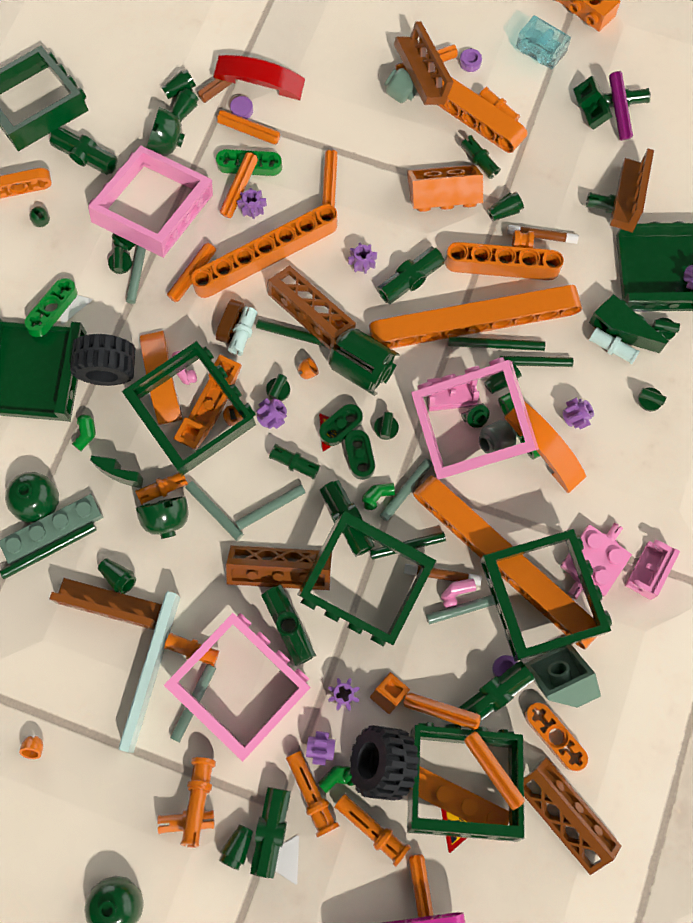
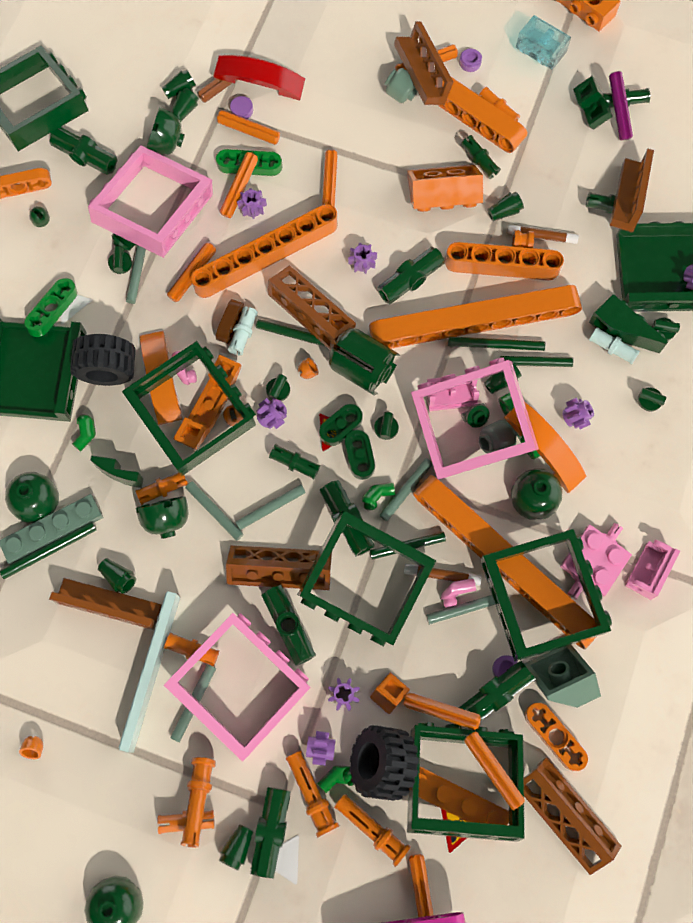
(536, 494): none -> dark green cylinder

